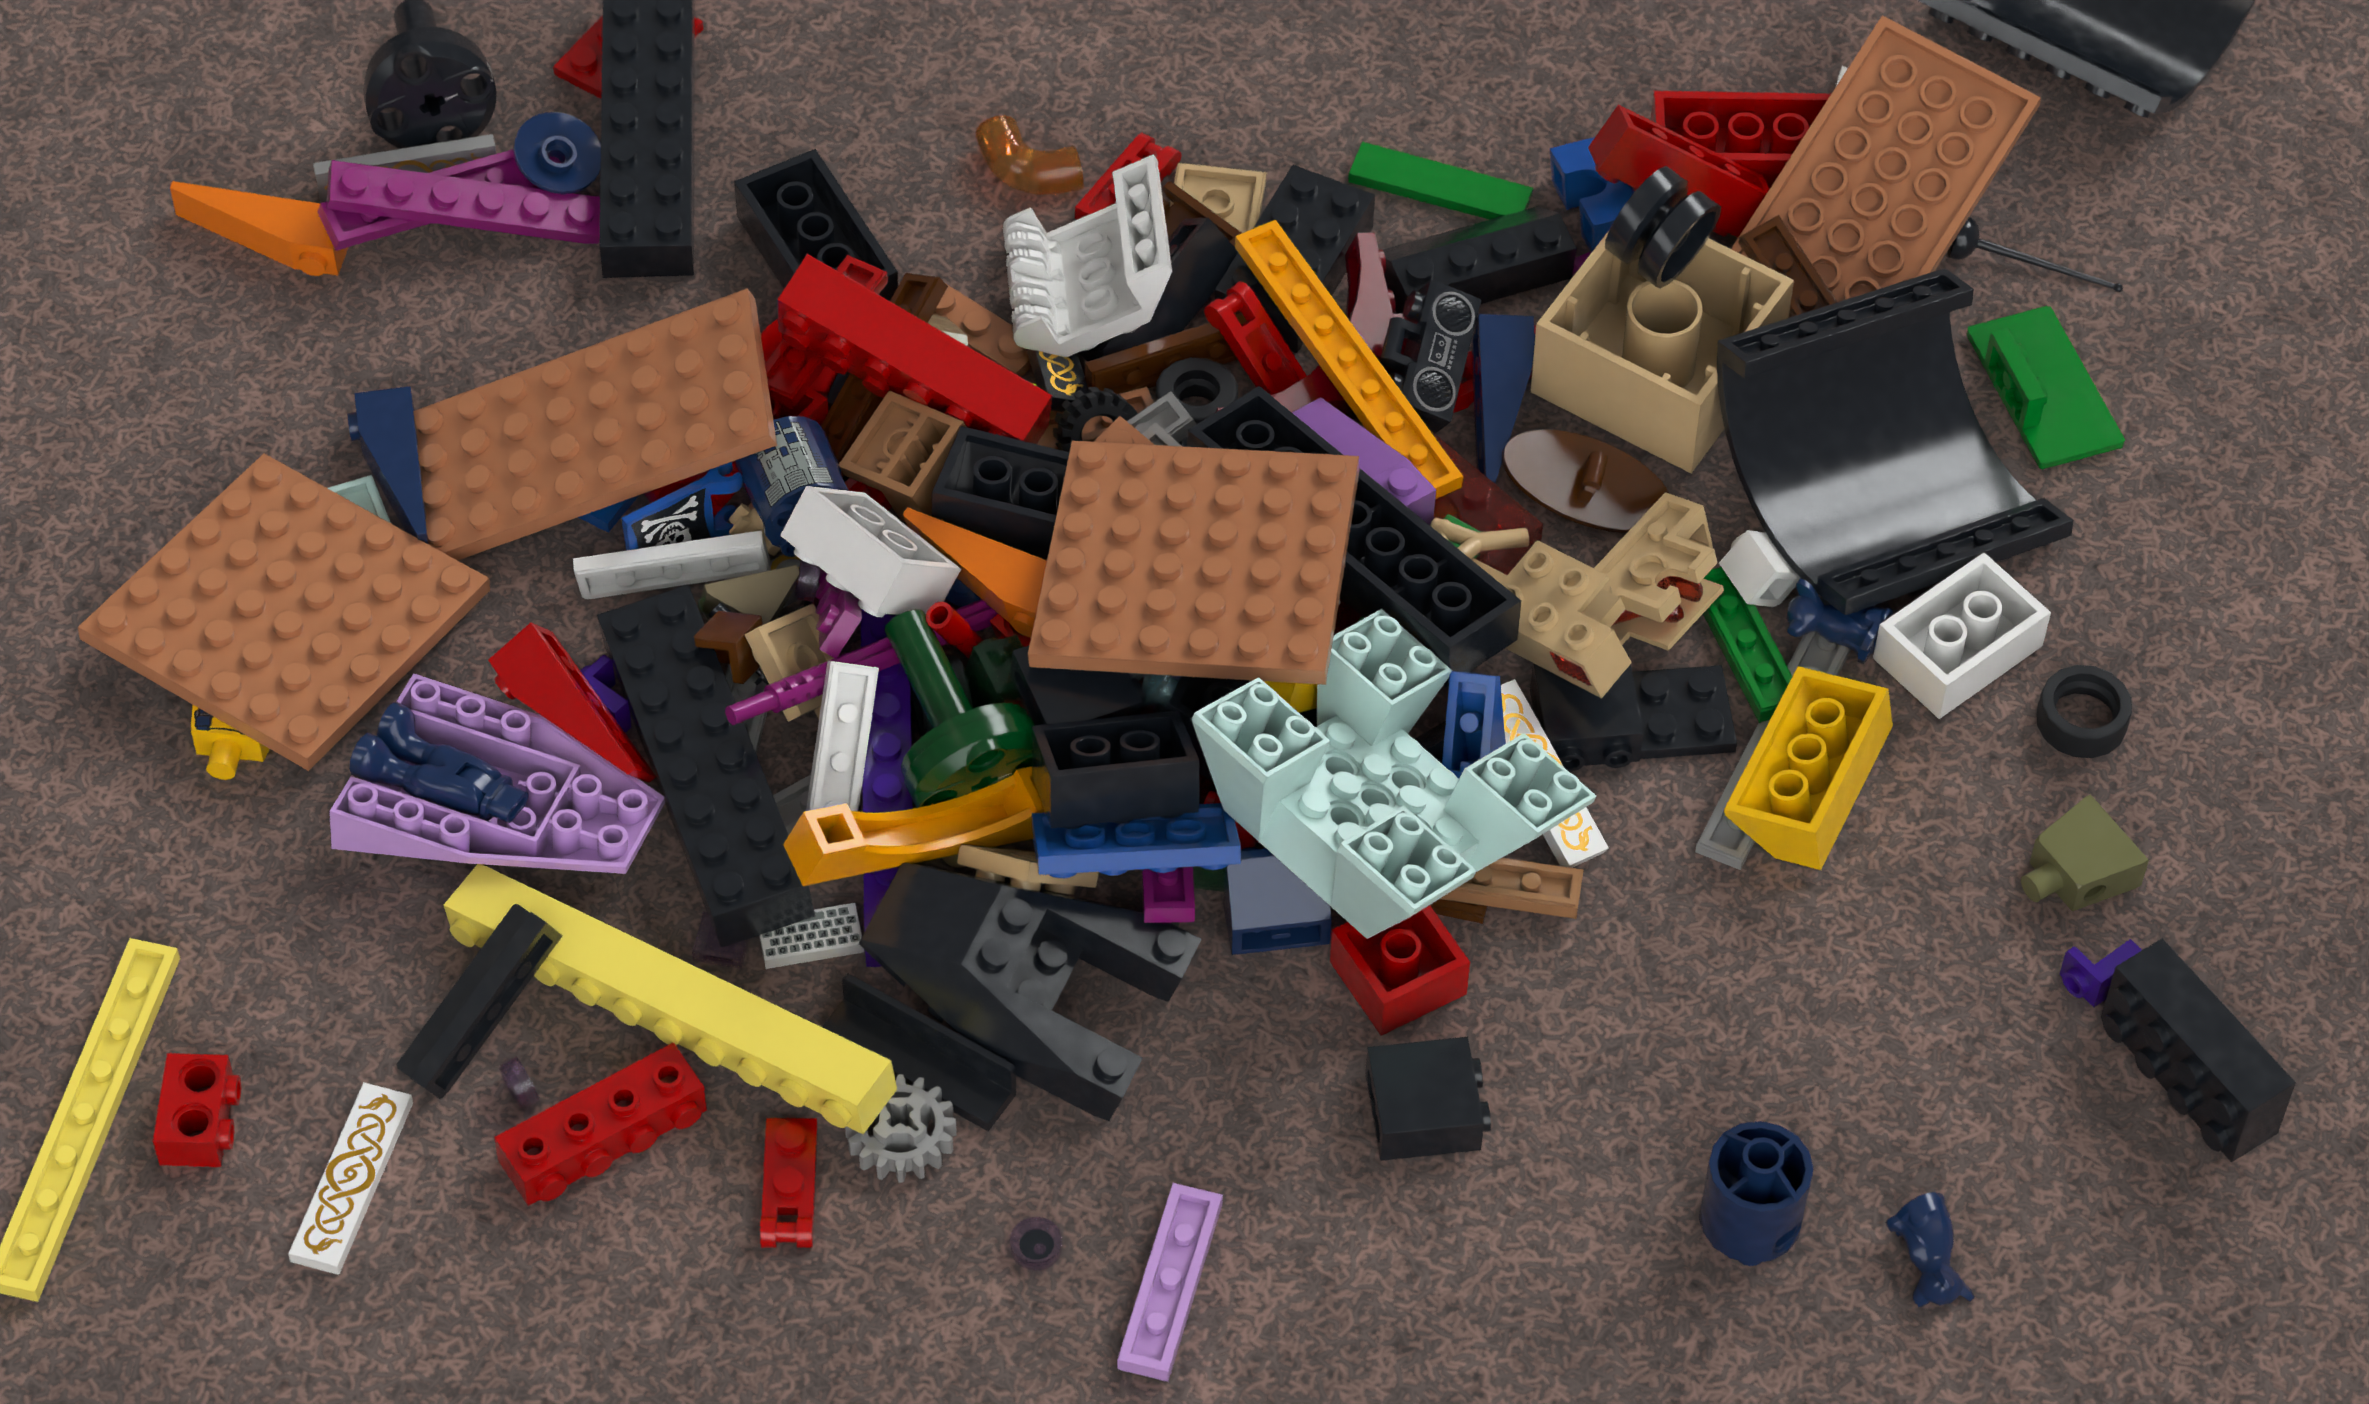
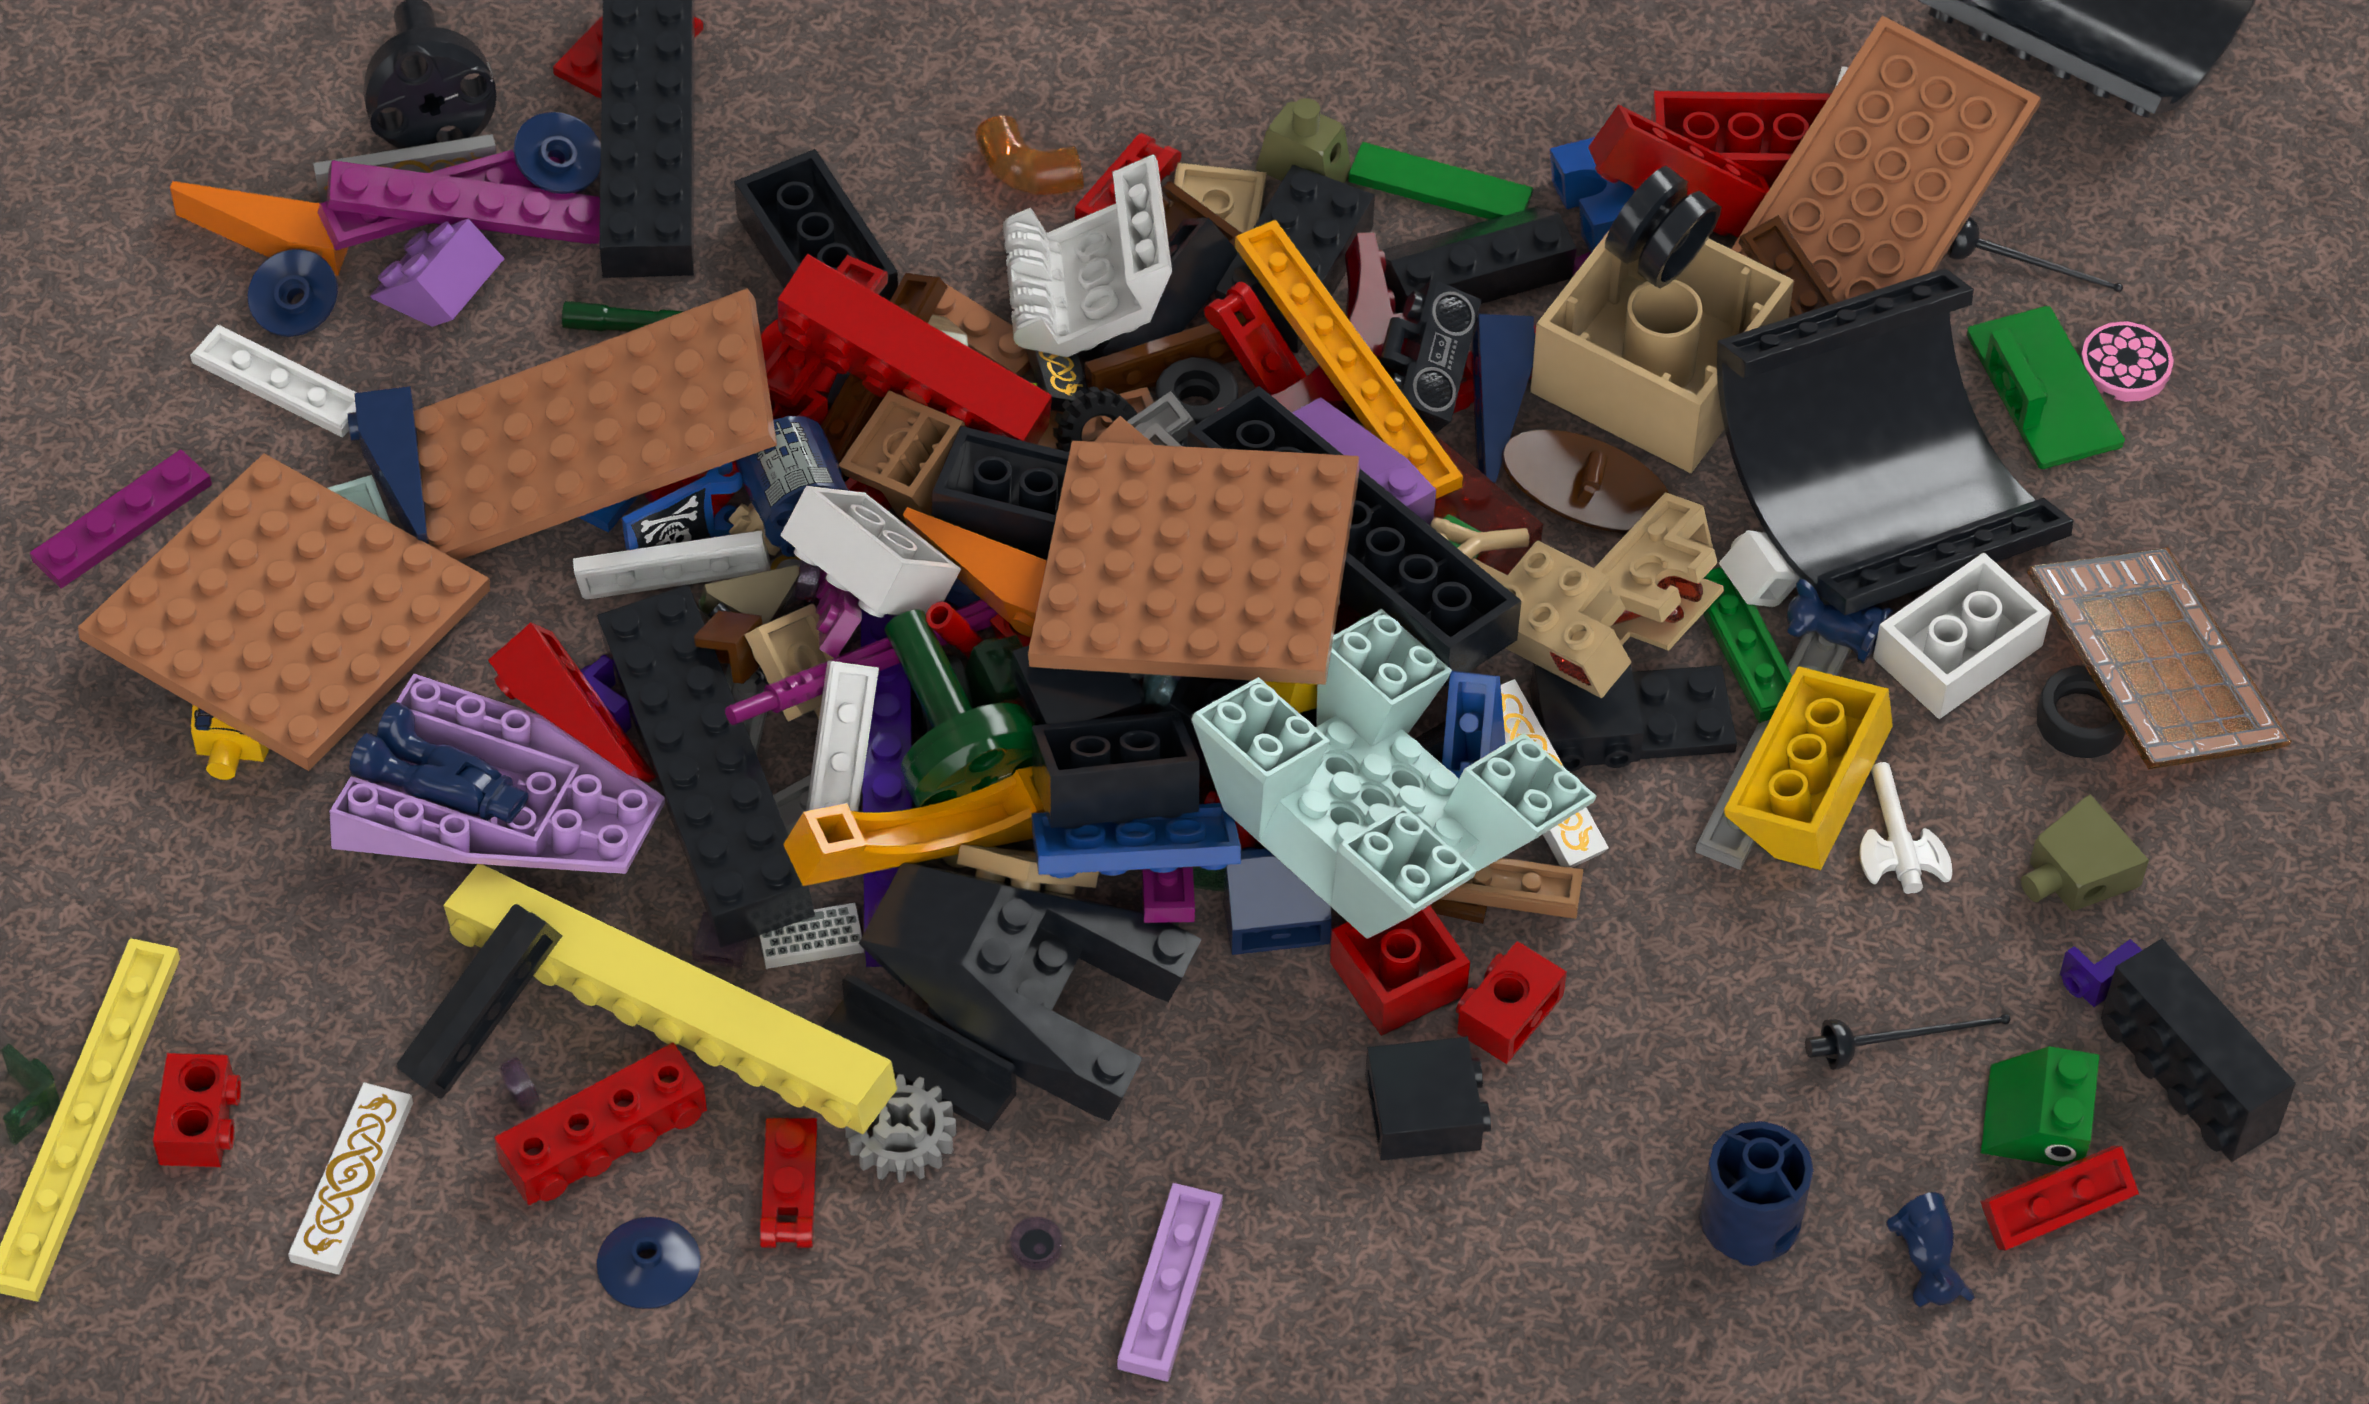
(39, 1082): none -> clear green bracket
(120, 518): none -> magenta plate
(276, 379): none -> white tile
(283, 278): none -> dark blue dish
(438, 273): none -> medium lavender slope
(602, 317): none -> dark green piece
(652, 1280): none -> dark blue dish
(1306, 140): none -> olive torso
(1502, 1026): none -> red brick
(1839, 1039): none -> black sword
(1900, 850): none -> white piece
(2041, 1106): none -> green slope
(2059, 1197): none -> red plate
(2127, 360): none -> bright pink tile
(2158, 658): none -> piece

